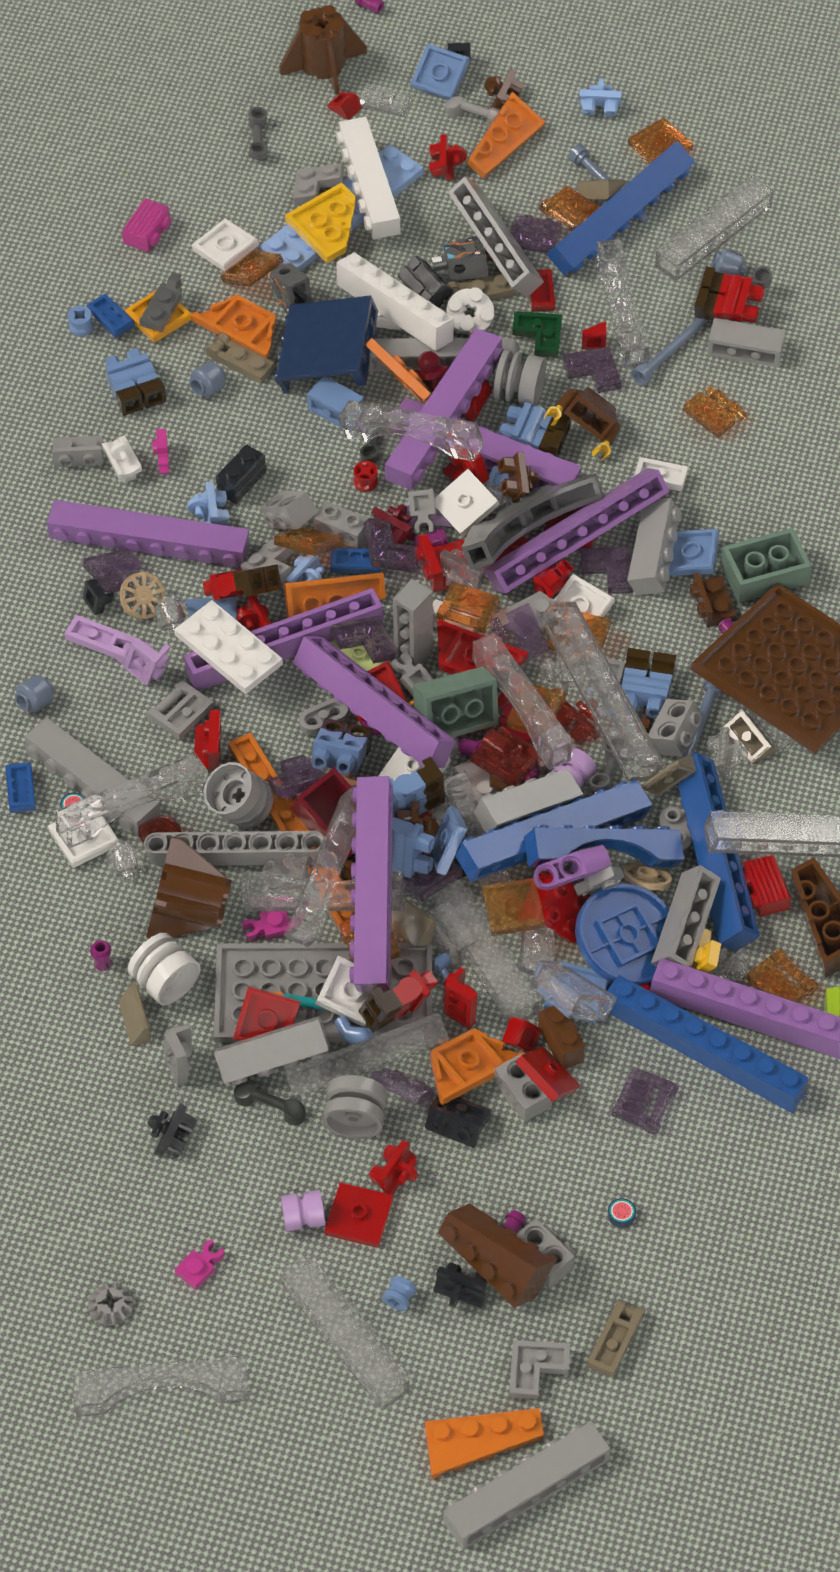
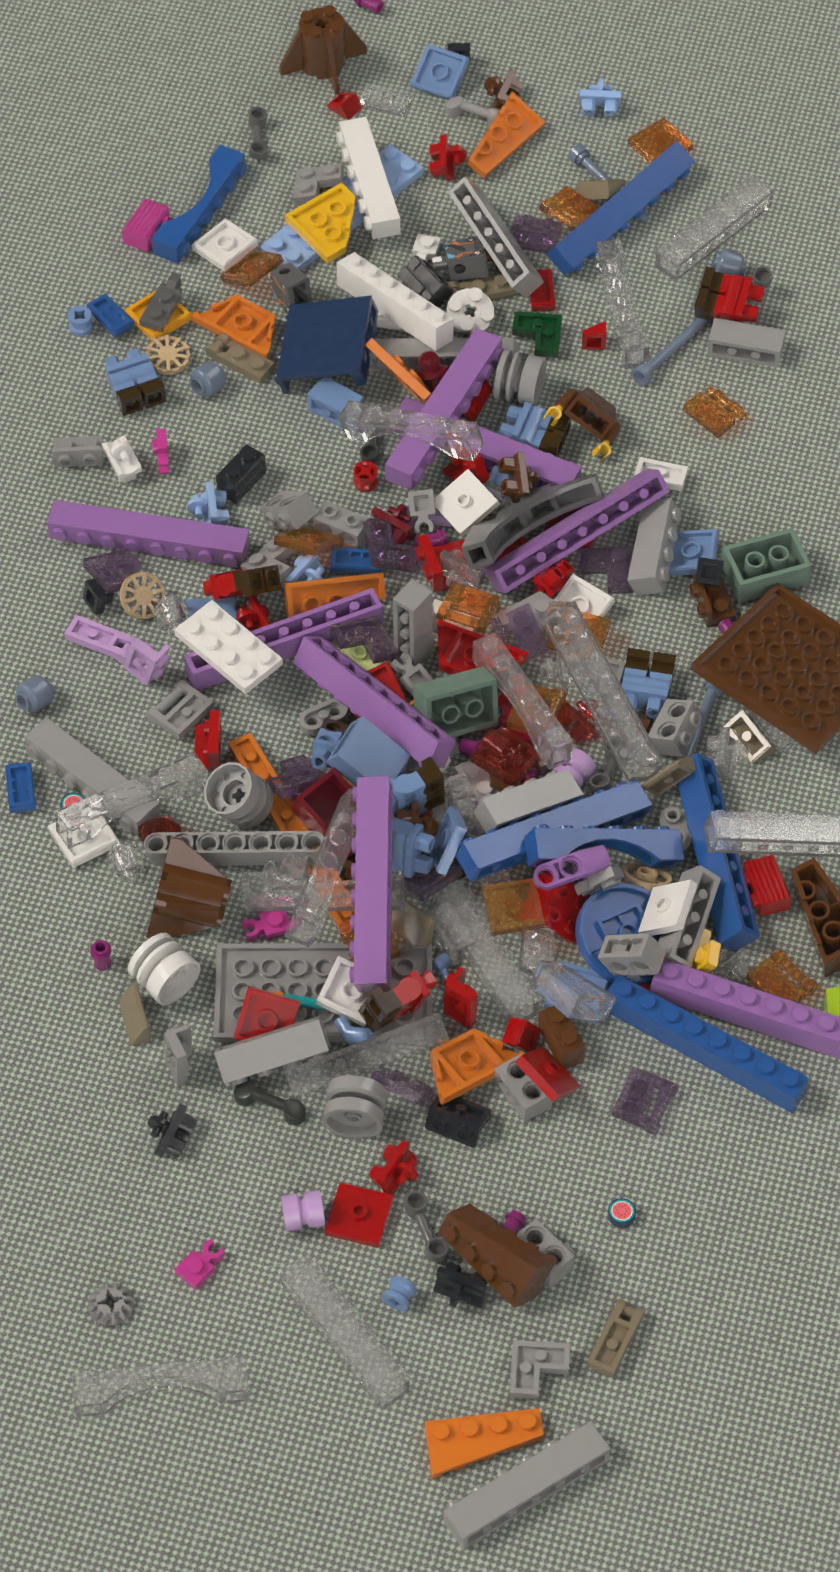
(168, 354): none -> tan wheel
(177, 235): none -> blue arch
(367, 753): none -> medium blue brick
(415, 1207): none -> dark grey bar
(426, 246): none -> white plate
(594, 362): clear purple plate -> none
(632, 954): none -> light grey brick
(668, 908): none -> white plate
(709, 572): none -> black tile

